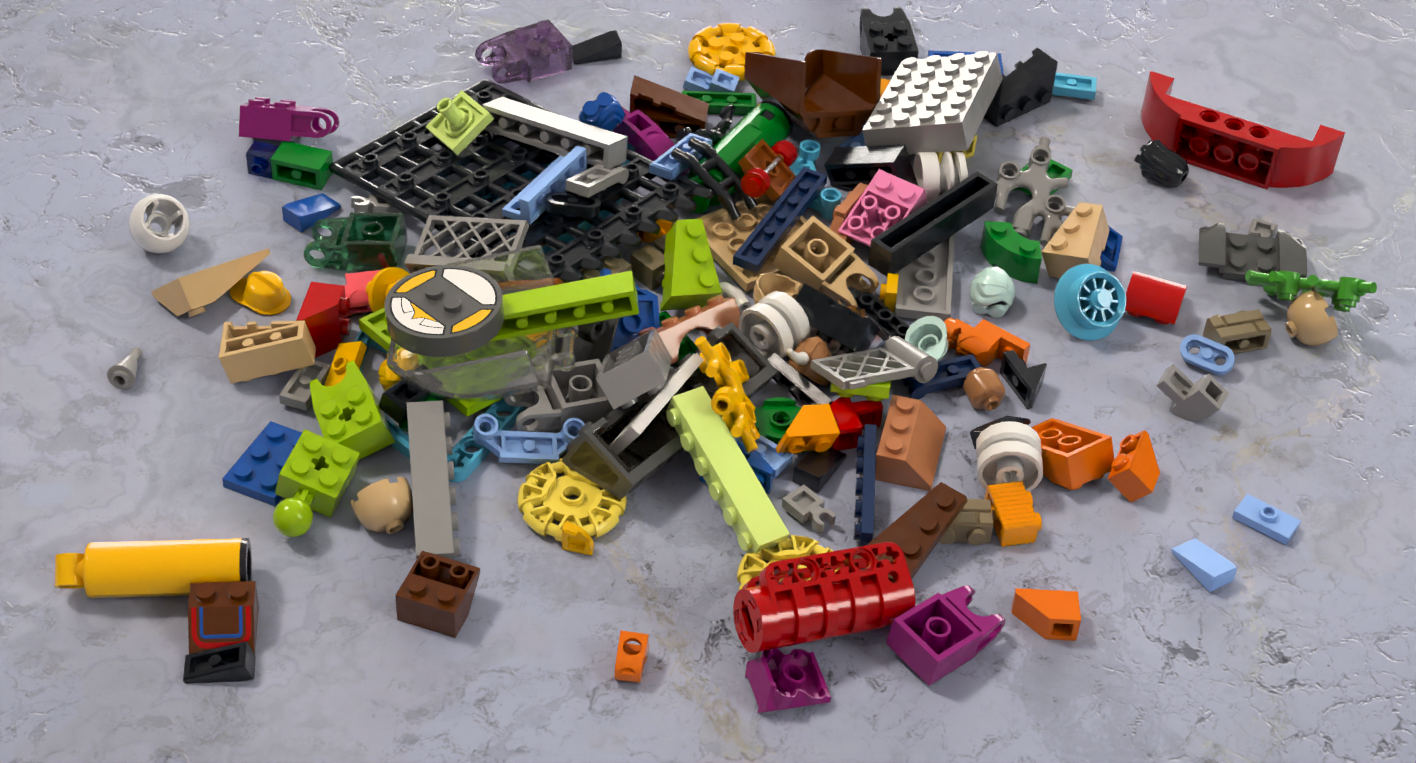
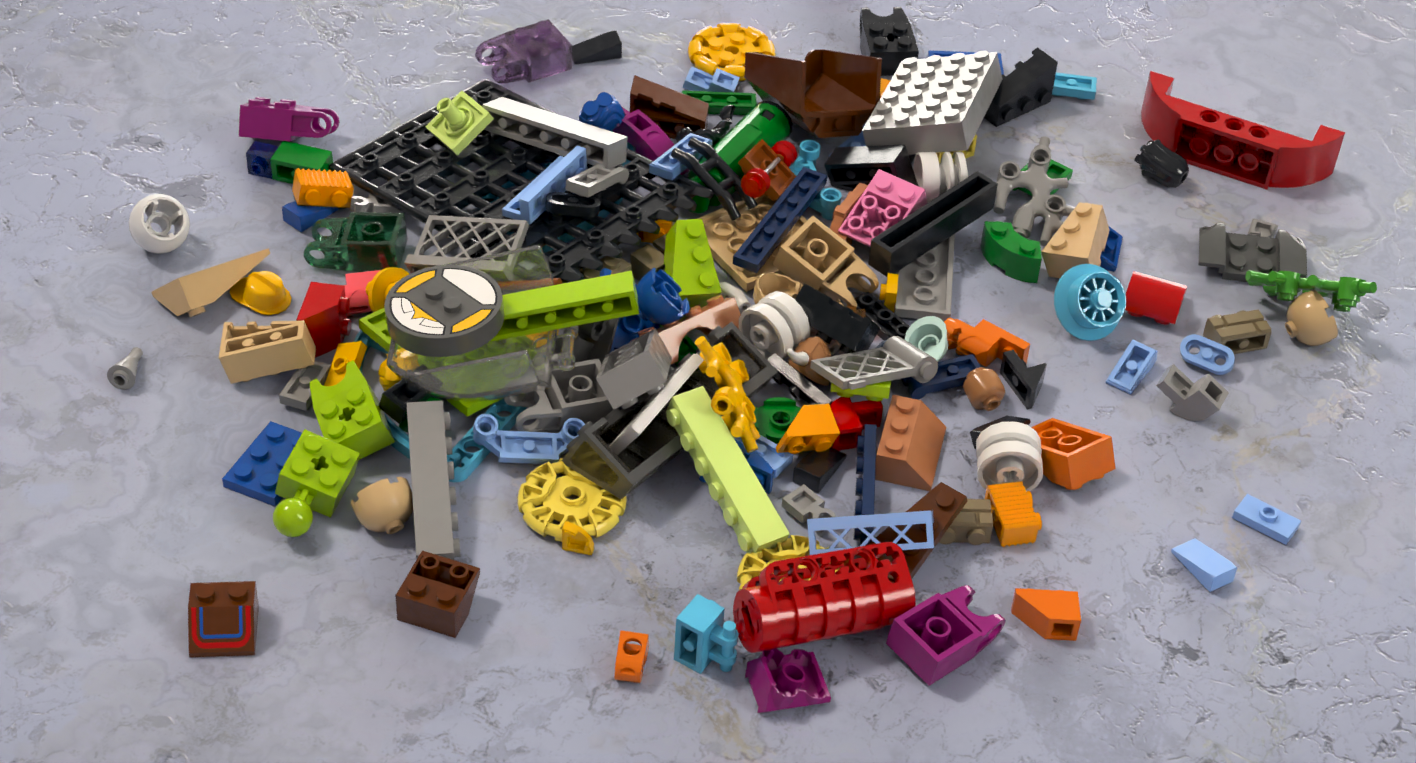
(153, 566): yellow piece -> none
(221, 664): black slope -> none
(322, 188): none -> light orange brick
(660, 298): none -> blue cylinder
(704, 637): none -> medium azure brick
(874, 520): none -> light blue fence
(989, 288): light aqua hair -> none
(1132, 367): none -> light blue slope
(1135, 467): orange slope -> none

